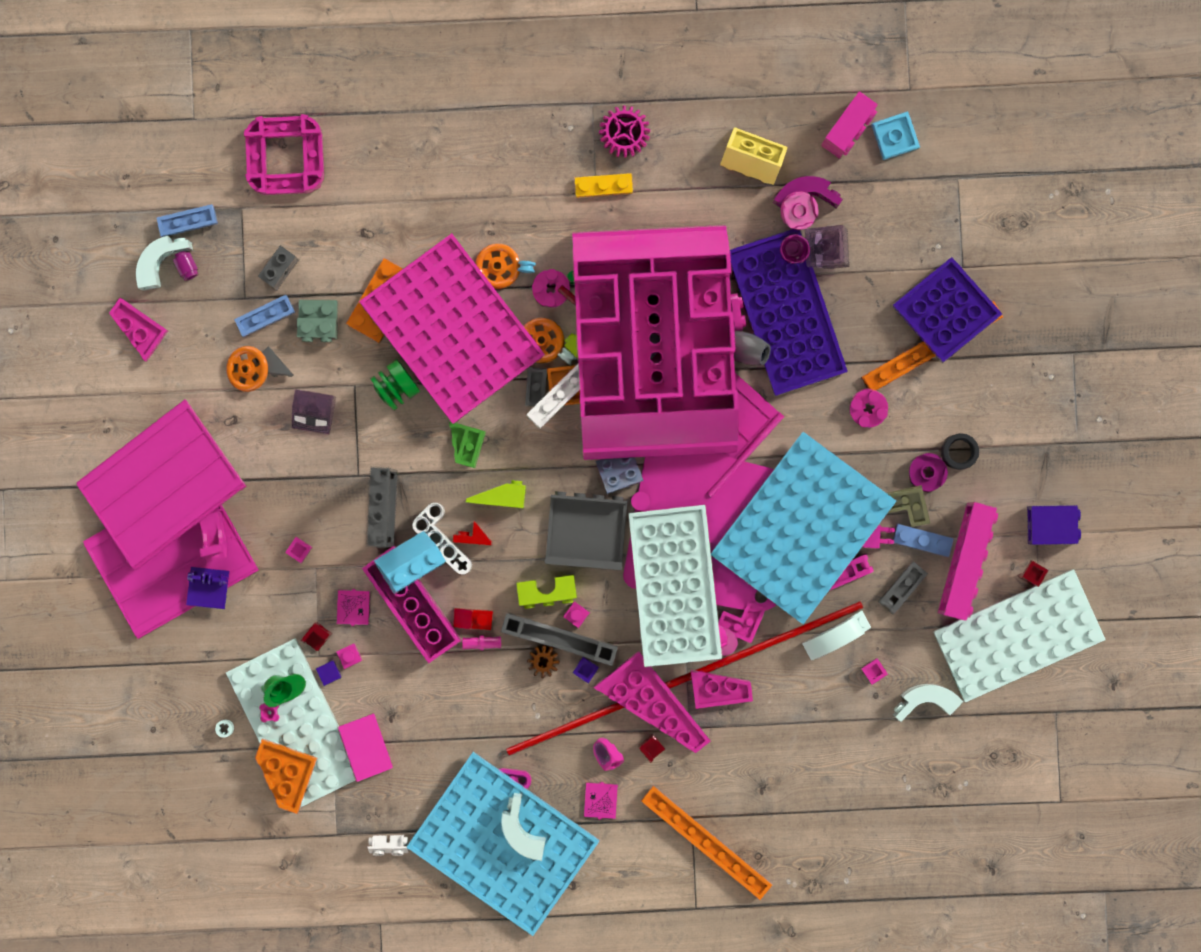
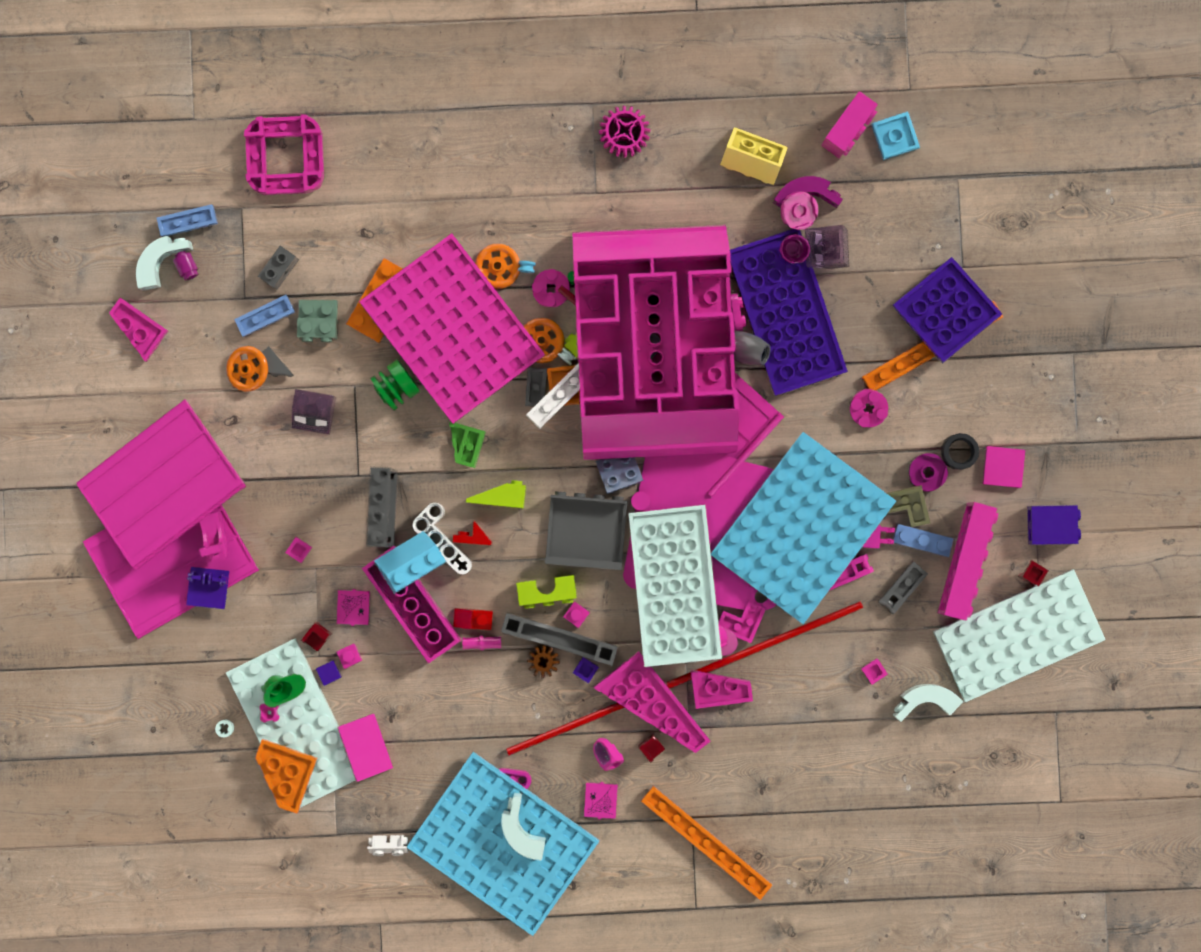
(603, 185): yellow plate -> none
(837, 636): light aqua arch -> none
(1003, 467): none -> dark pink tile

